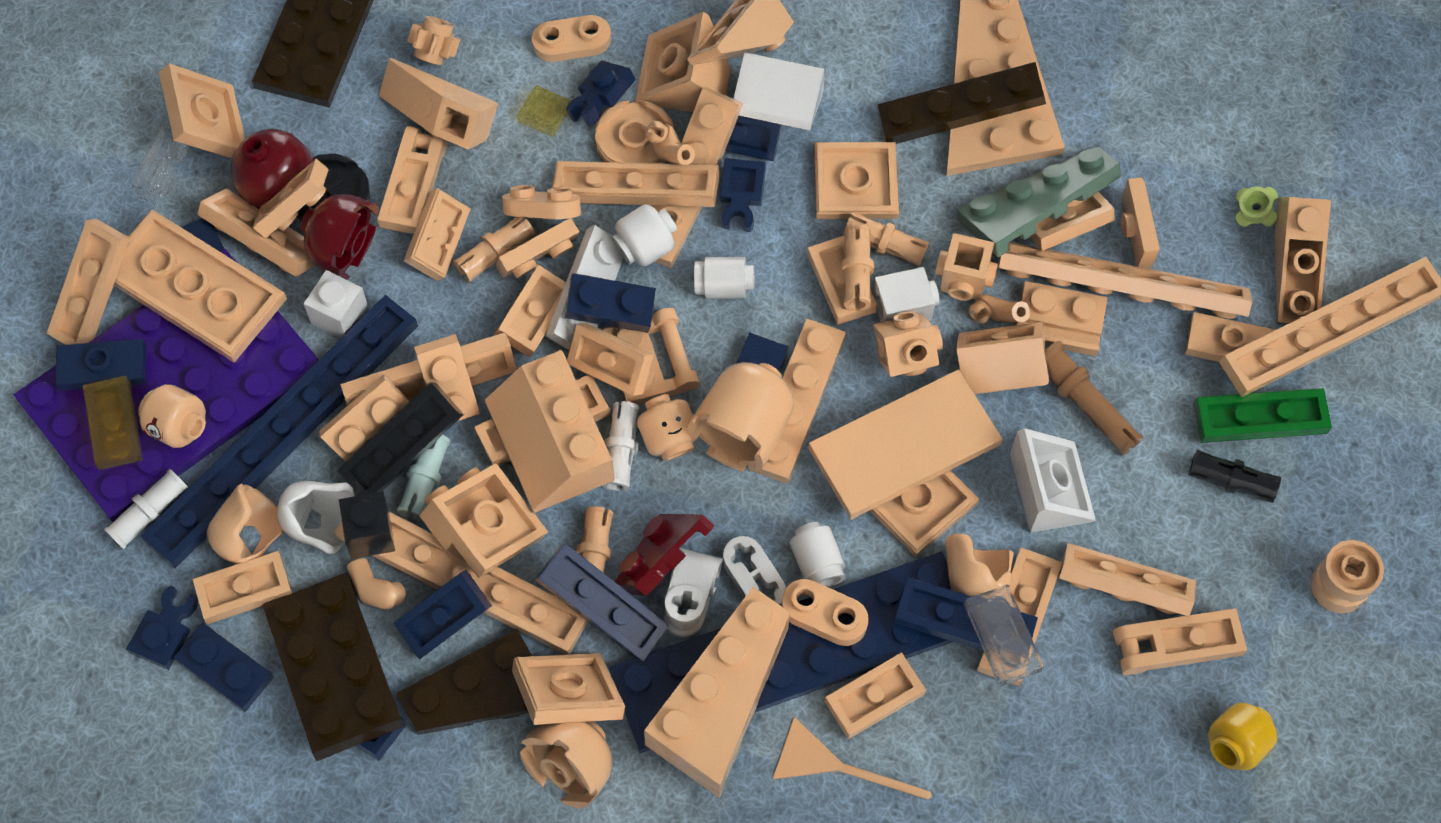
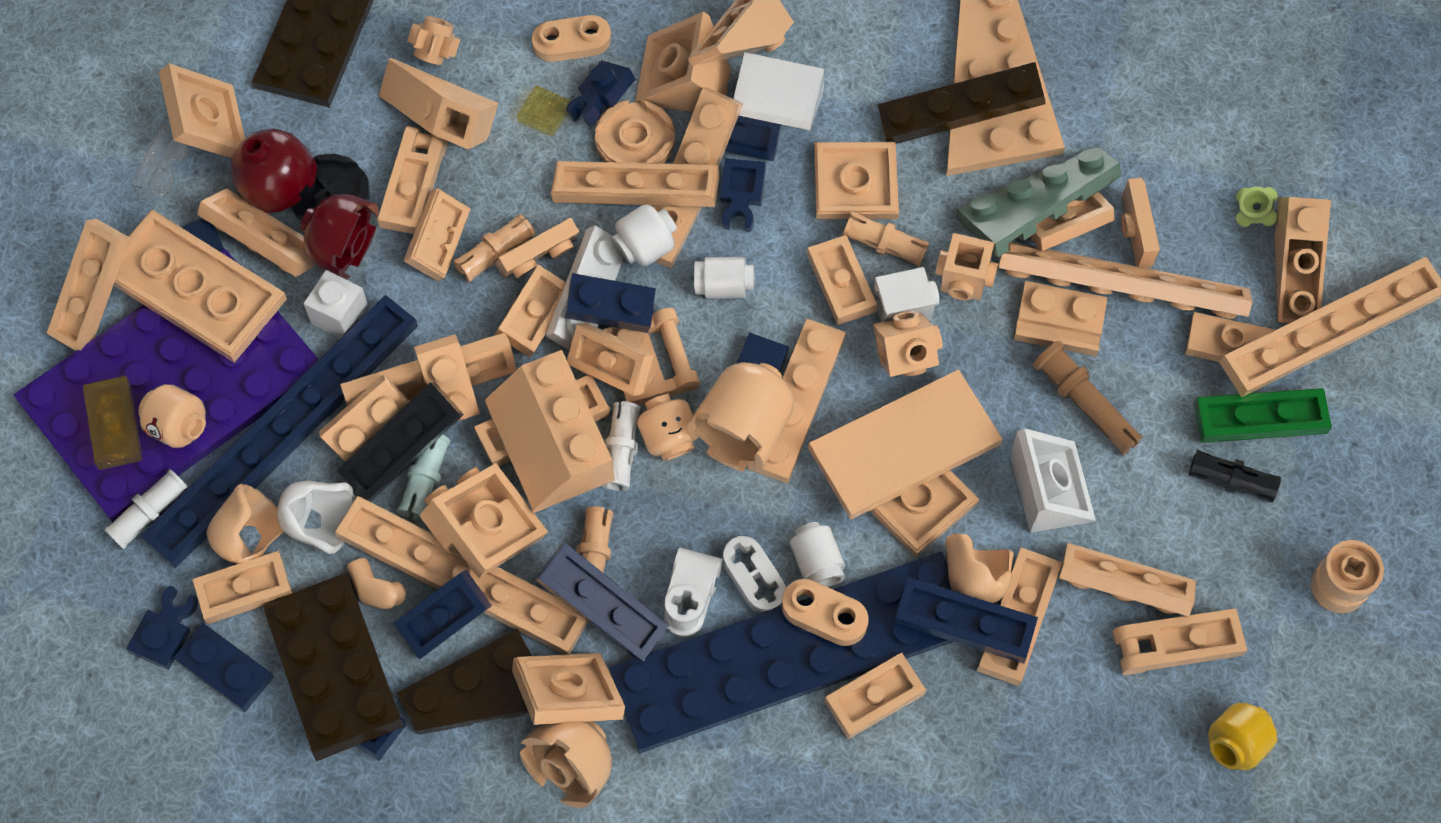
(99, 362): dark blue plate -> none
(283, 207): light nougat plate -> none
(366, 525): black brick -> none
(553, 204): light nougat plate -> none
(659, 551): dark red wing -> none
(668, 145): light nougat arm -> none
(713, 704): light nougat wedge -> none
(807, 756): light nougat piece -> none
(857, 267): light nougat pin -> none
(998, 310): light nougat arm -> none
(1003, 358): light nougat panel -> none
(1003, 635): clear plate -> none

